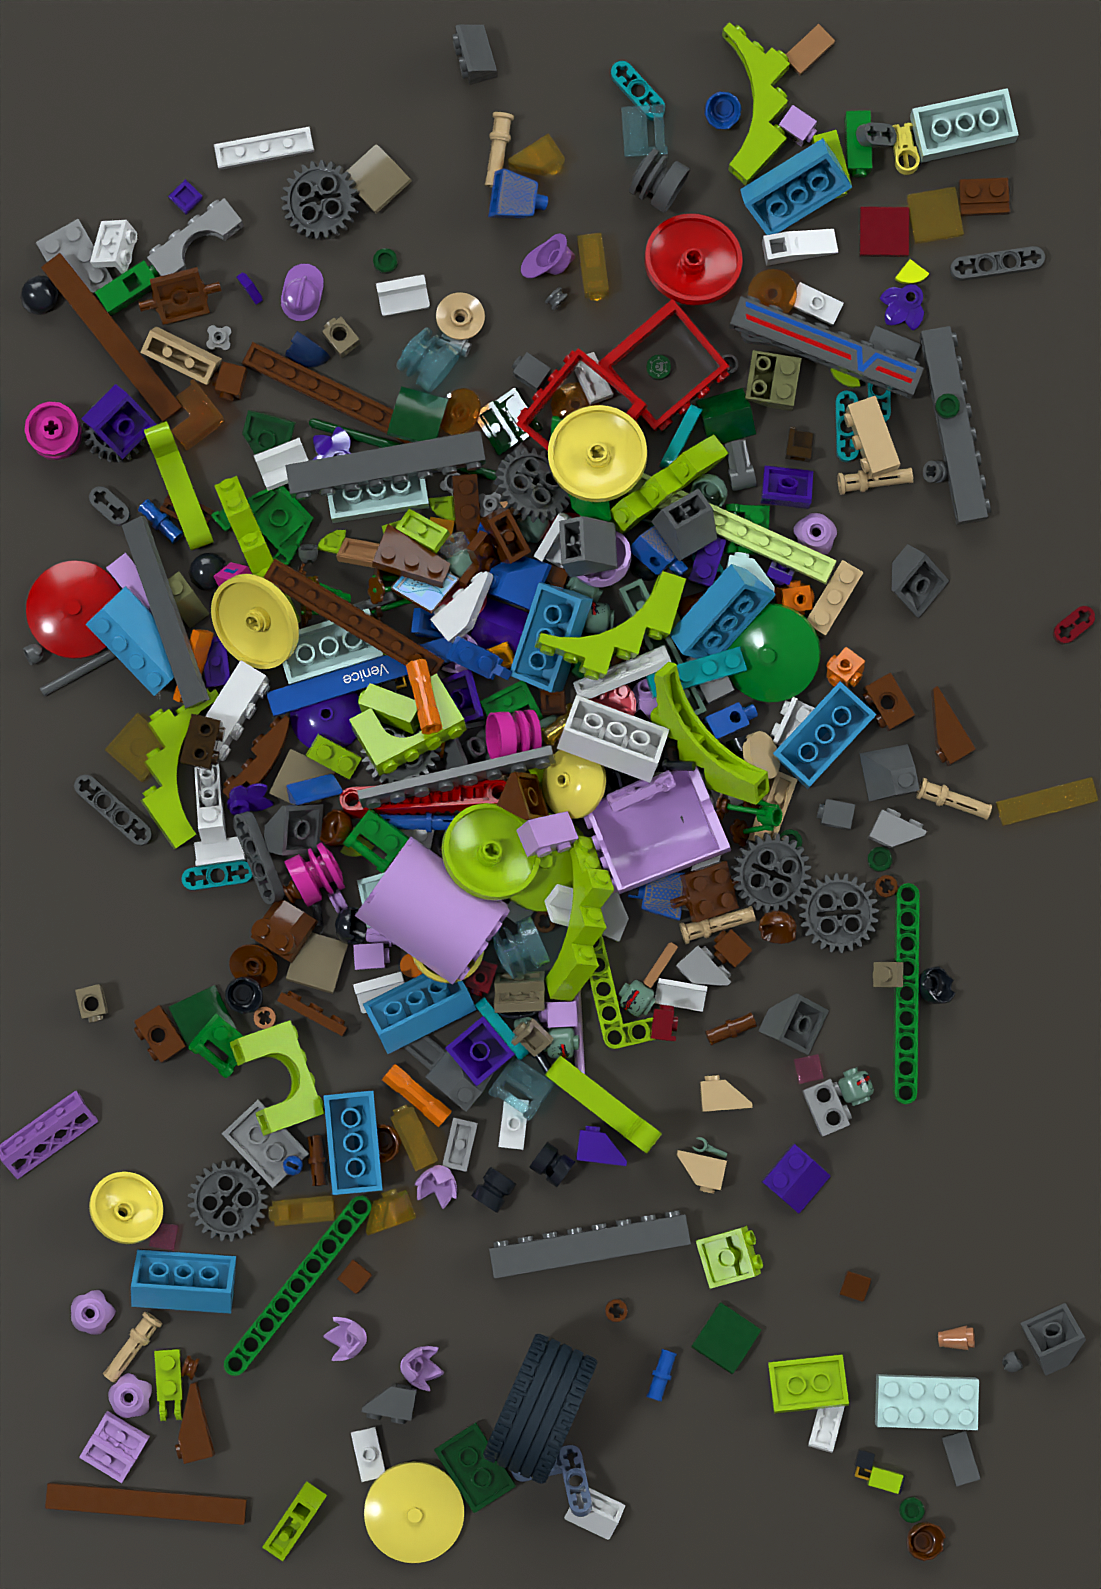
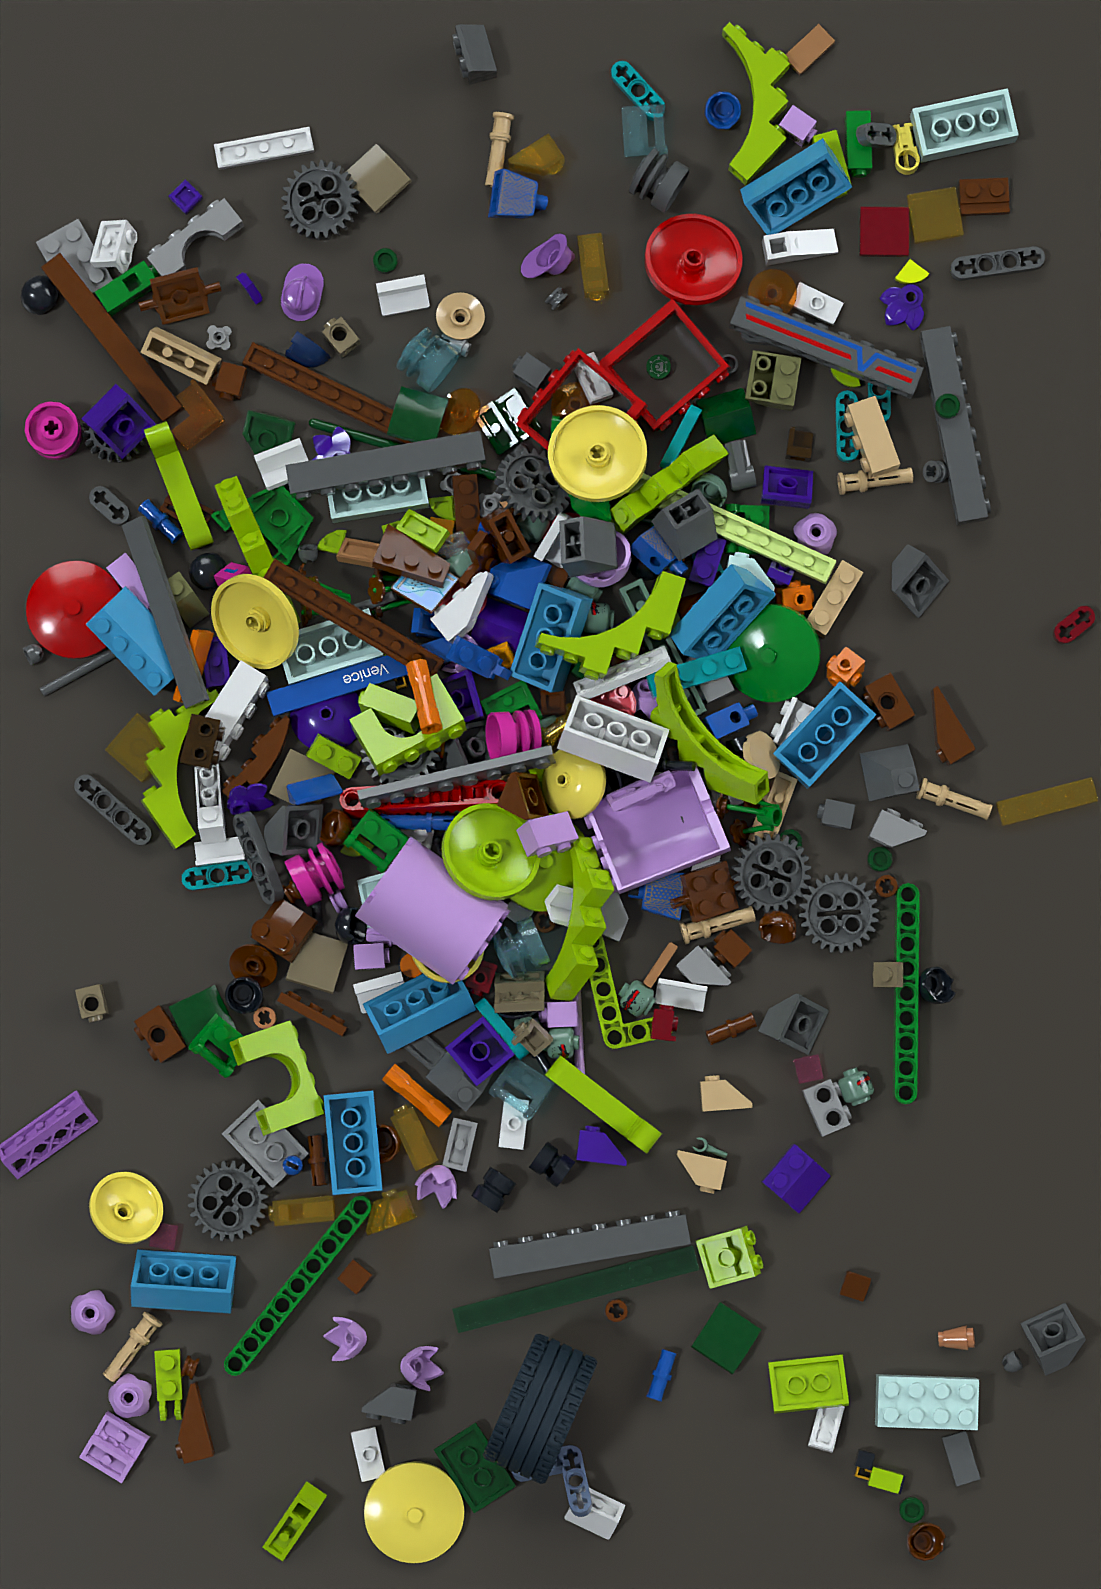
(146, 1503): reddish brown tile -> none
(575, 1289): none -> clear green plate
(888, 340): dark grey tile -> none

